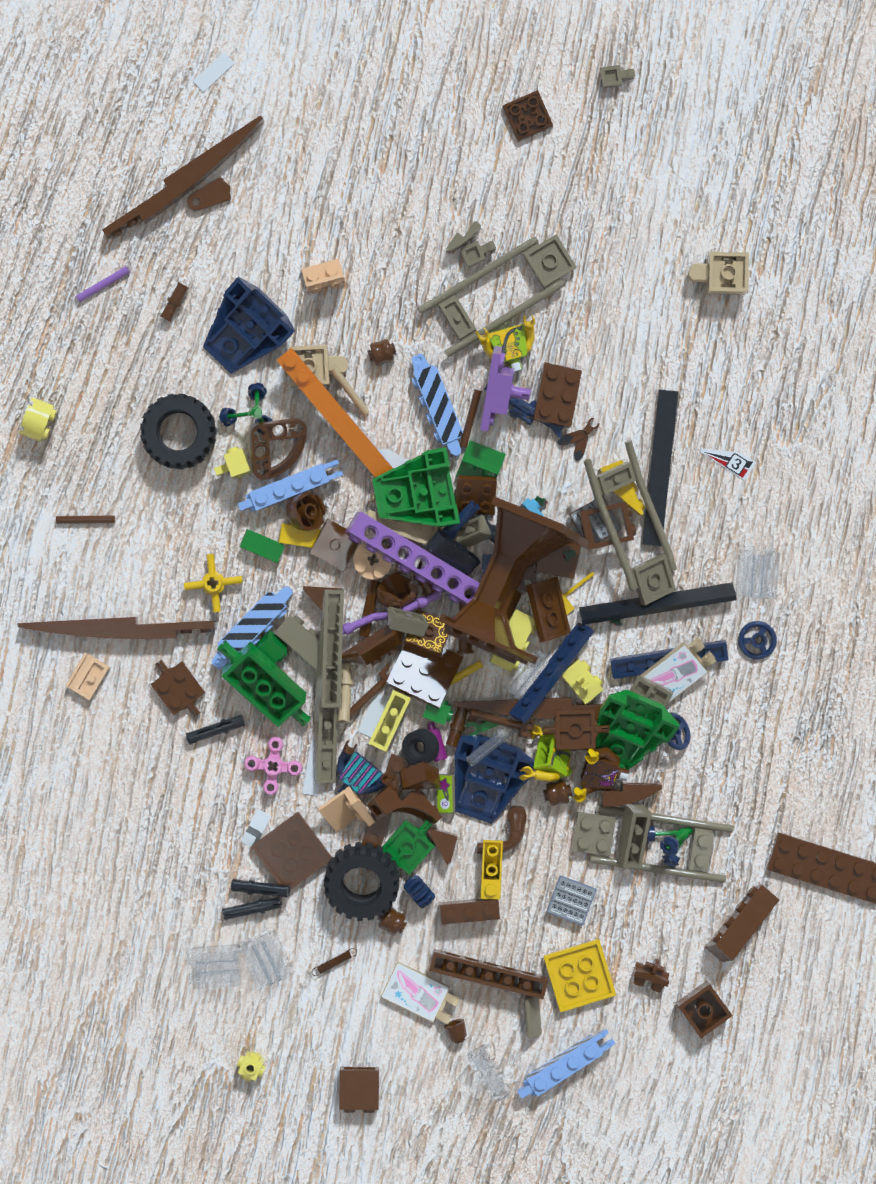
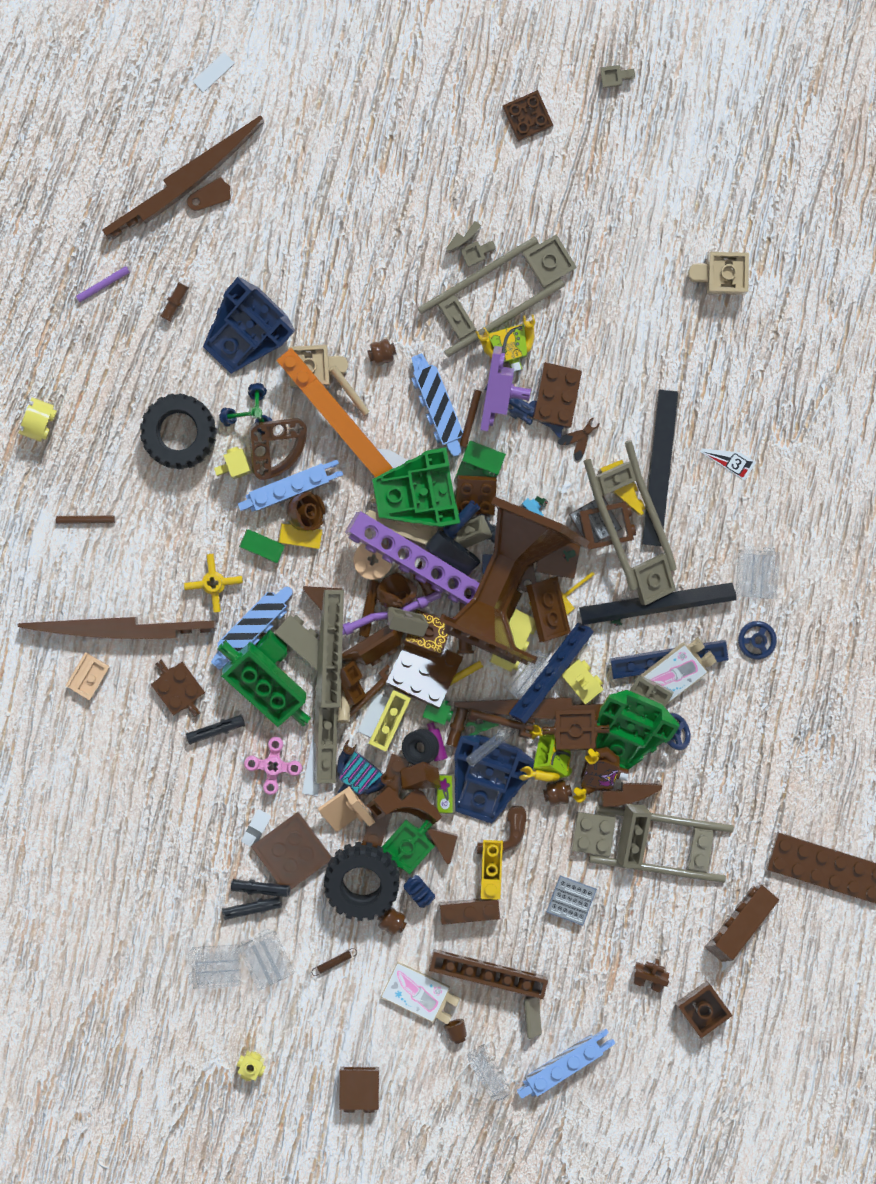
(323, 276): light nougat bracket -> none
(333, 545): plate -> none
(350, 682): none -> reddish brown slope
(579, 975): yellow plate -> none
(670, 845): dark blue plant -> none

